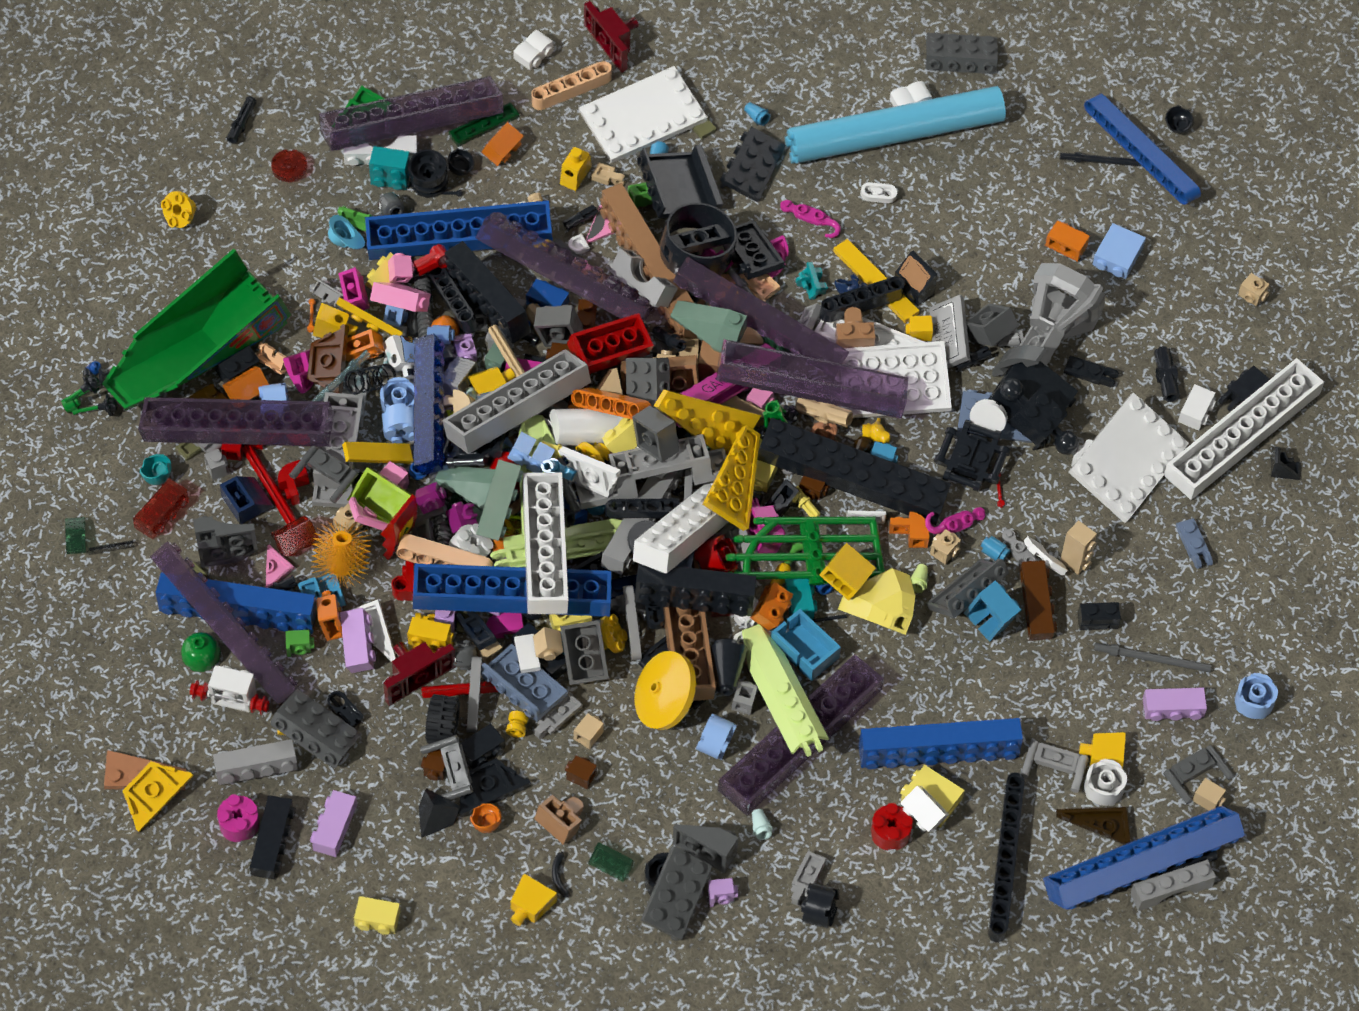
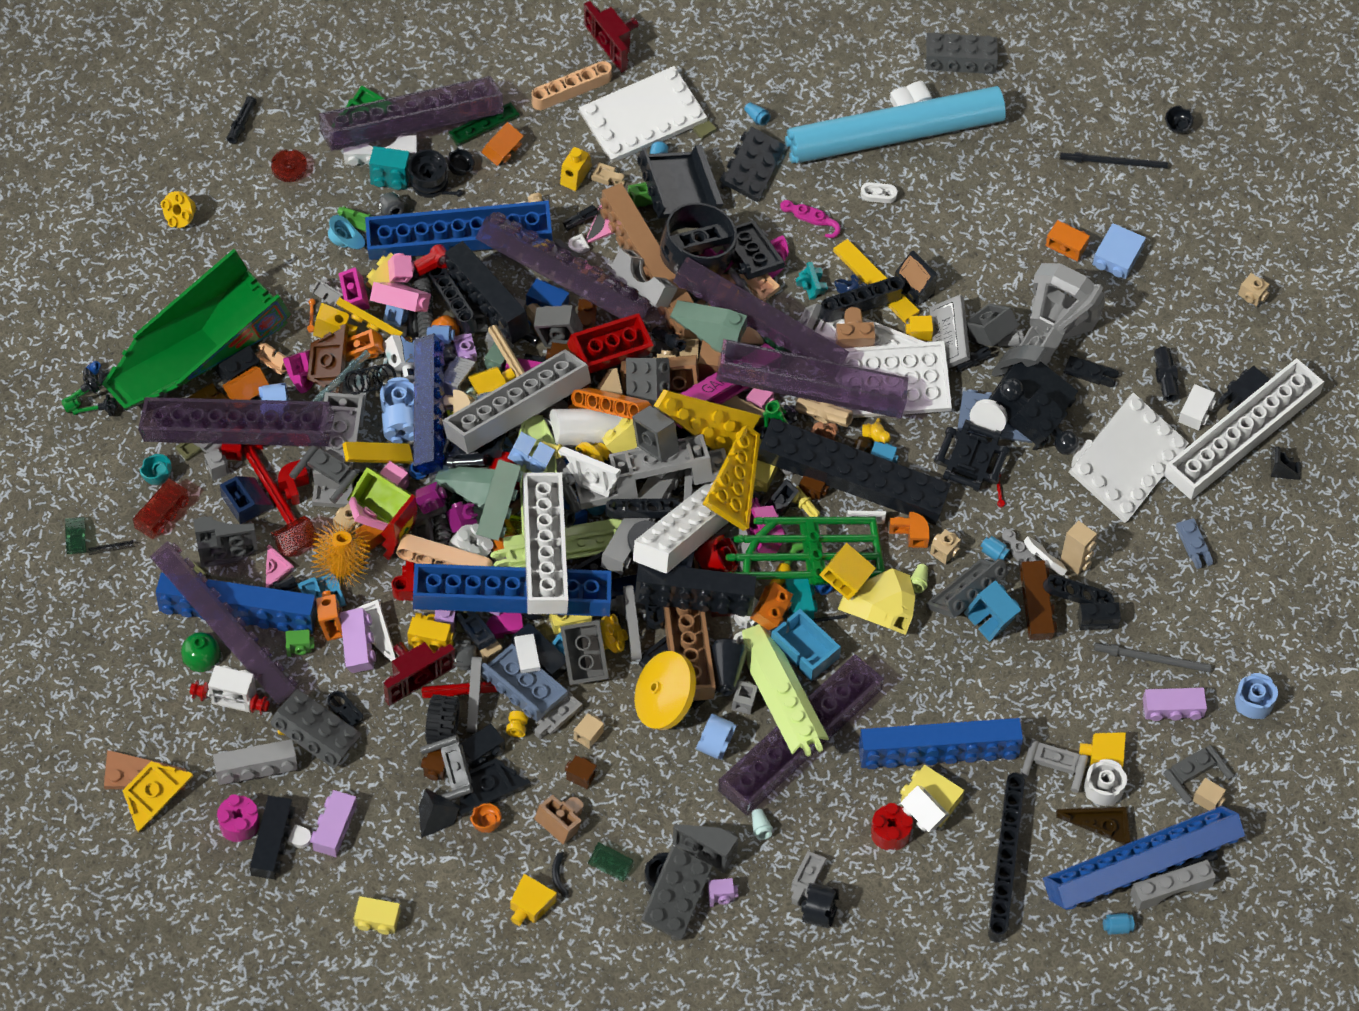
(299, 837): none -> white tile
(374, 536): none -> orange brick
(533, 50): white brick -> none
(548, 643): tan brick -> none
(554, 466): dark azure piece -> none
(956, 521): dark pink piece -> none
(1079, 588): none -> black beam
(1118, 923): none -> dark azure brick
(1142, 149): blue beam -> none

